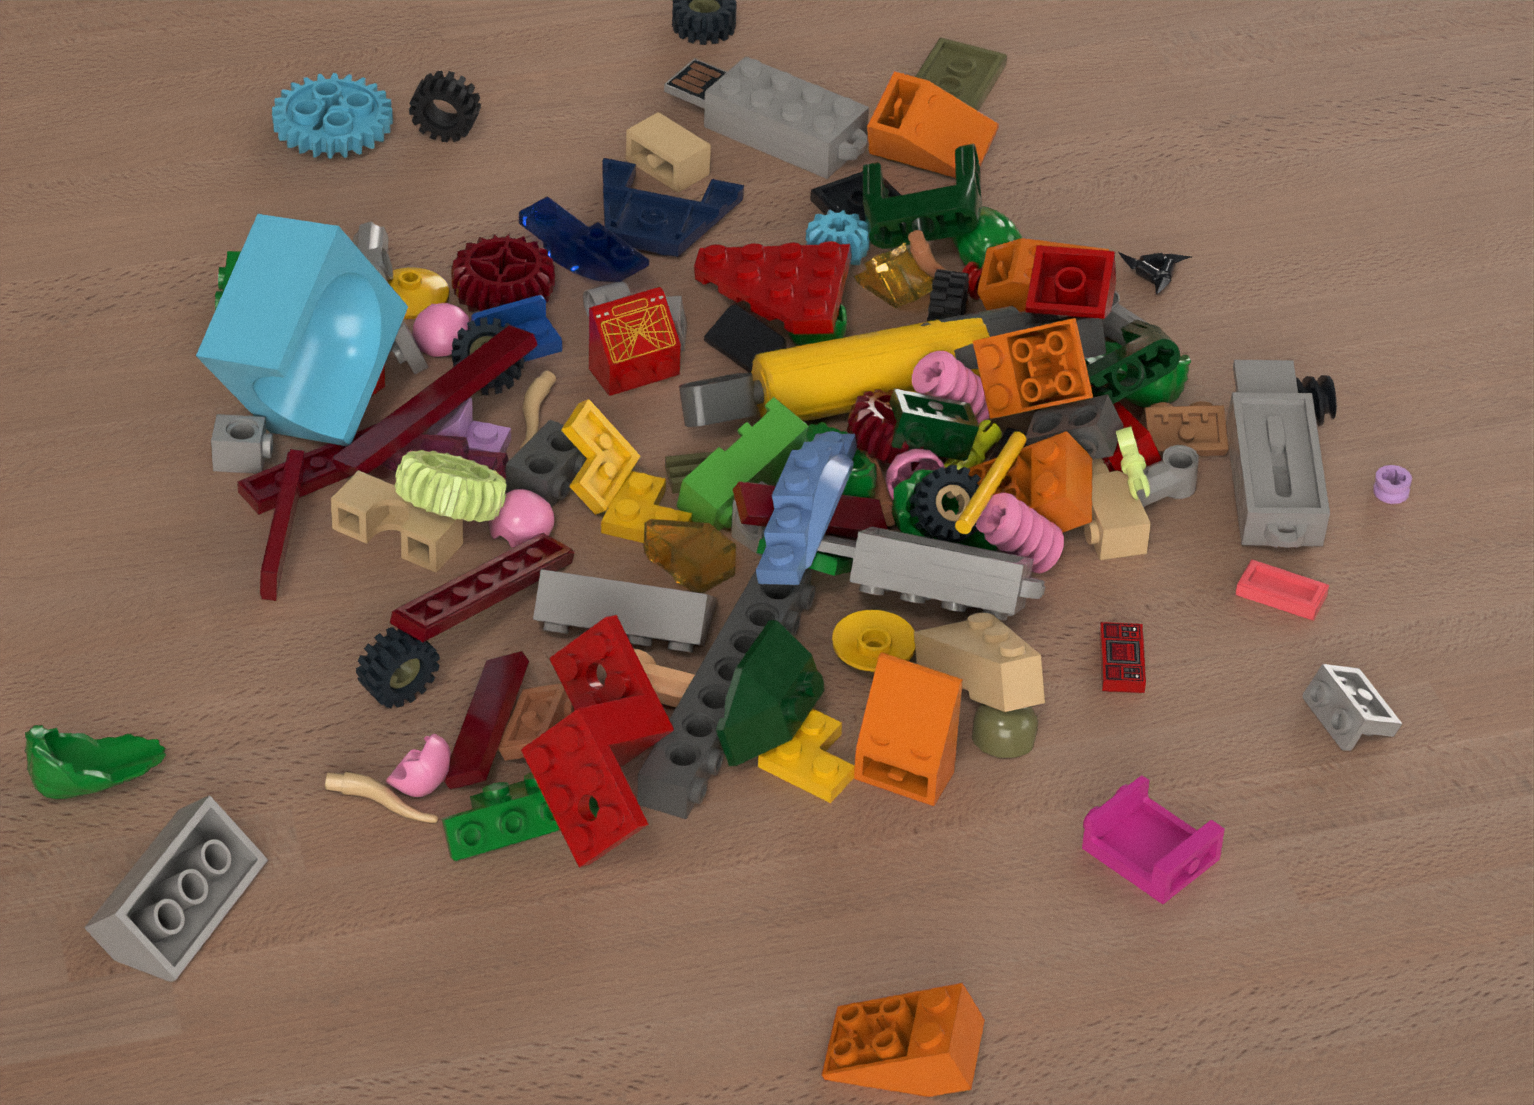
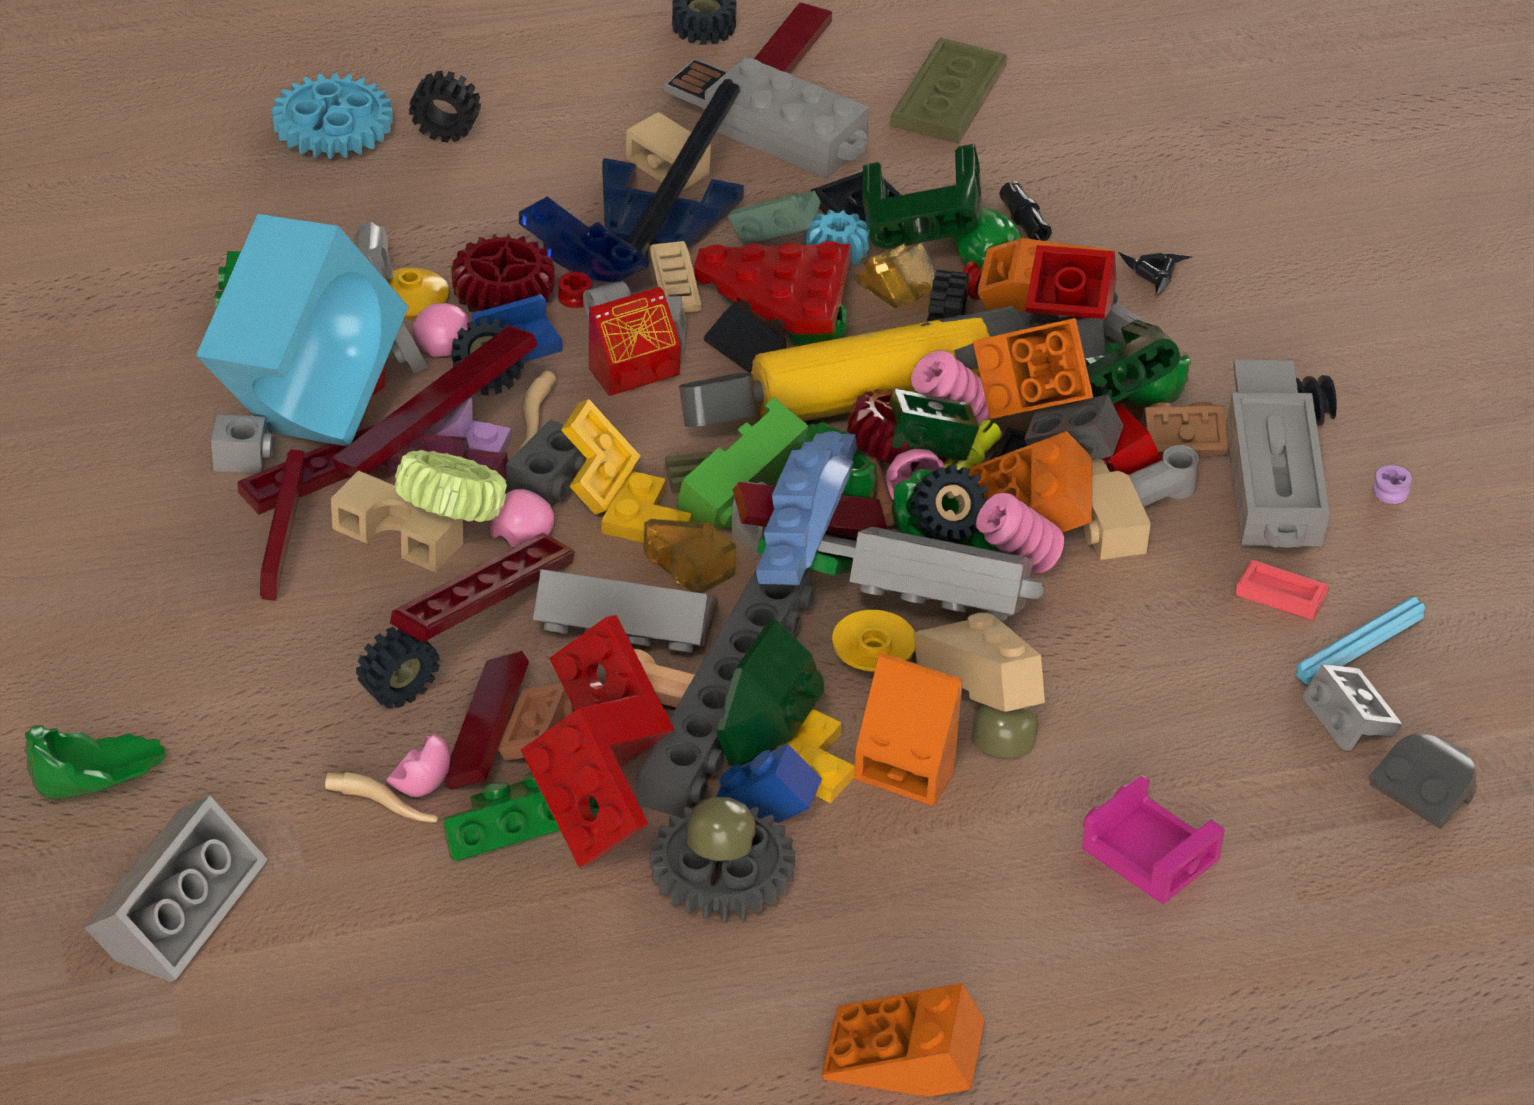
(572, 287): none -> red bush
(673, 272): none -> tan slope
(683, 166): none -> black axle
(721, 829): none -> olive hair
(743, 881): none -> dark grey gear
(774, 782): none -> blue slope
(775, 217): none -> sand green bracket
(795, 37): none -> dark red tile
(922, 254): nougat animal -> none
(926, 125): orange slope -> none
(990, 483): yellow bar -> none
(1025, 211): none -> black pin
(1122, 657): tile -> none
(1132, 462): yellowish green piece -> none
(1363, 638): none -> medium azure axle
(1426, 777): none -> dark grey slope

